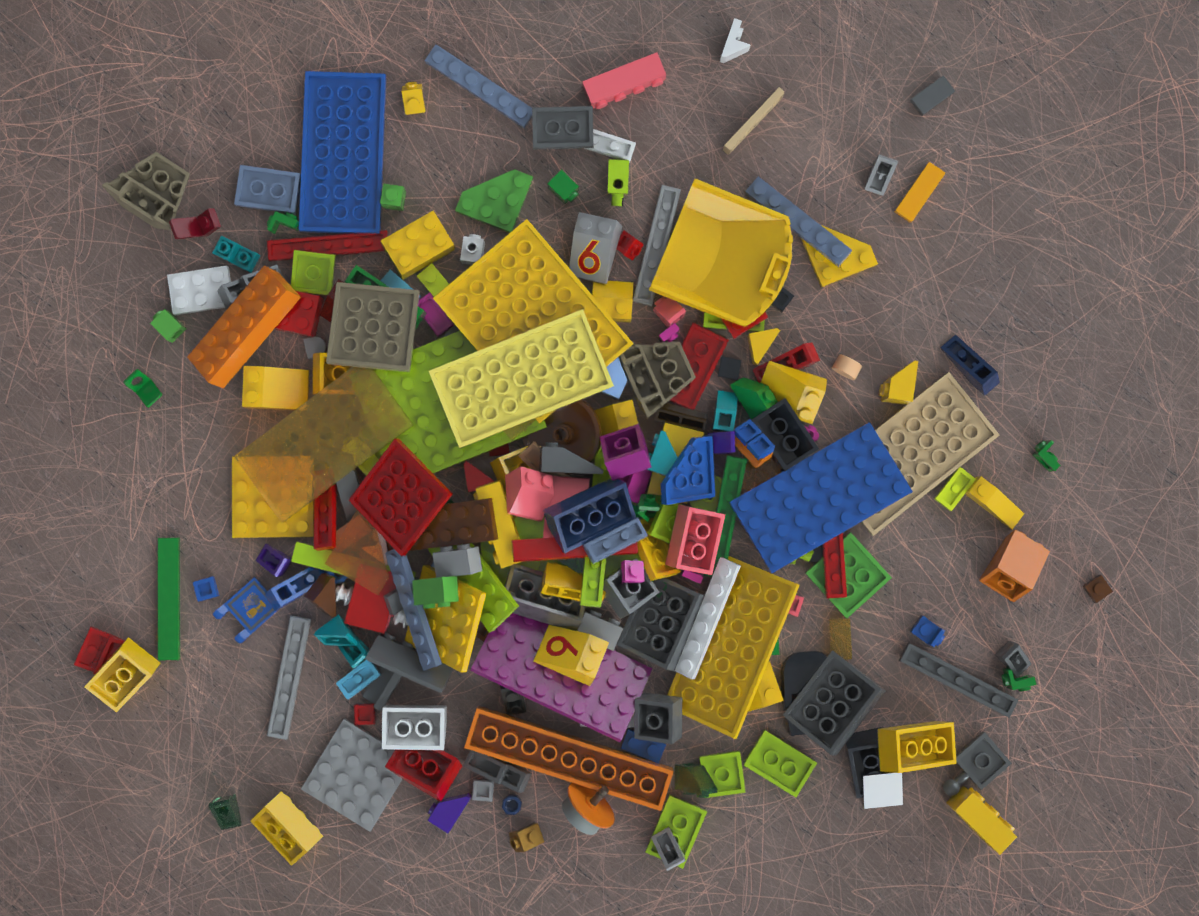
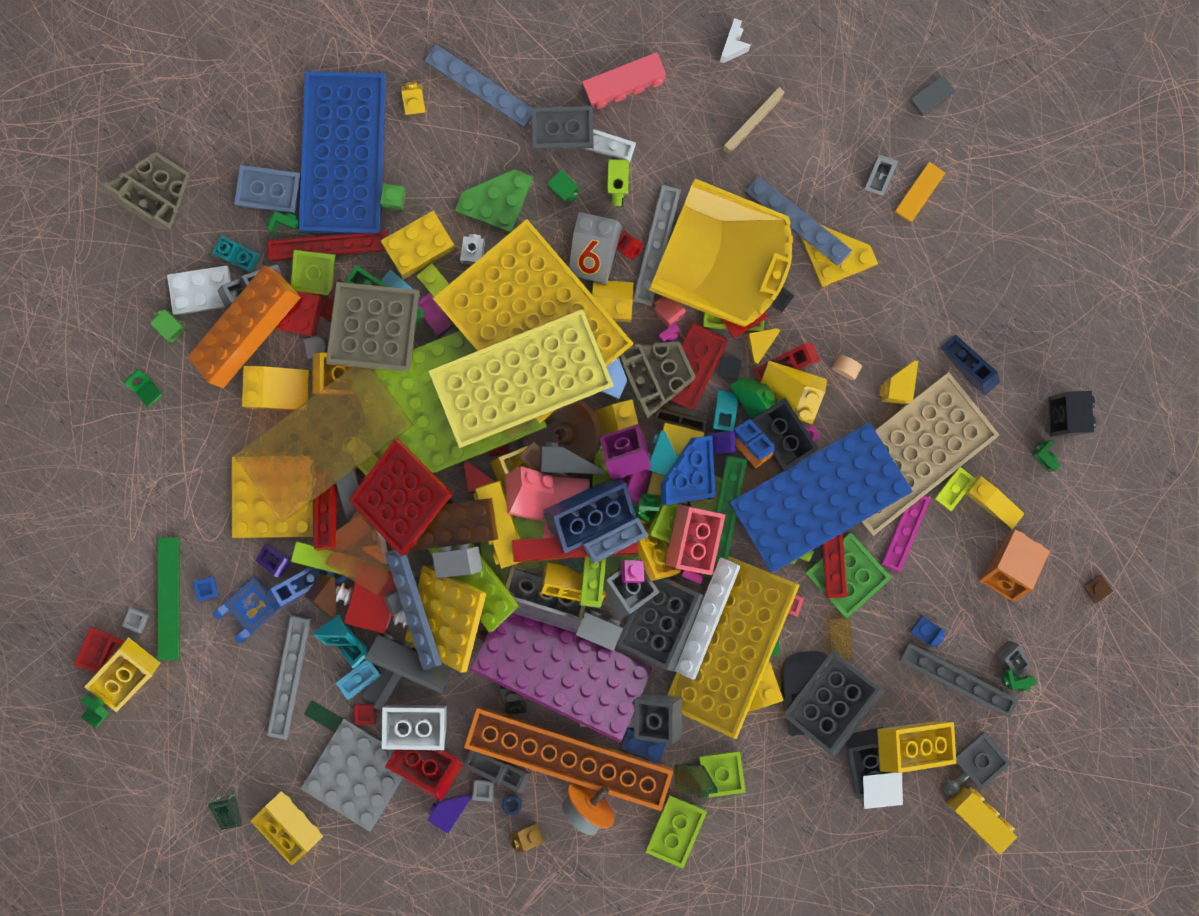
(95, 713): none -> green bracket
(135, 620): none -> light grey tile
(197, 226): dark red bracket -> none
(323, 716): none -> dark green sticker
(435, 591): bright green brick -> none
(571, 653): yellow slope -> none
(668, 849): light grey slope -> none
(780, 763): lime plate -> none
(904, 535): none -> dark pink tile
(1071, 413): none -> black brick

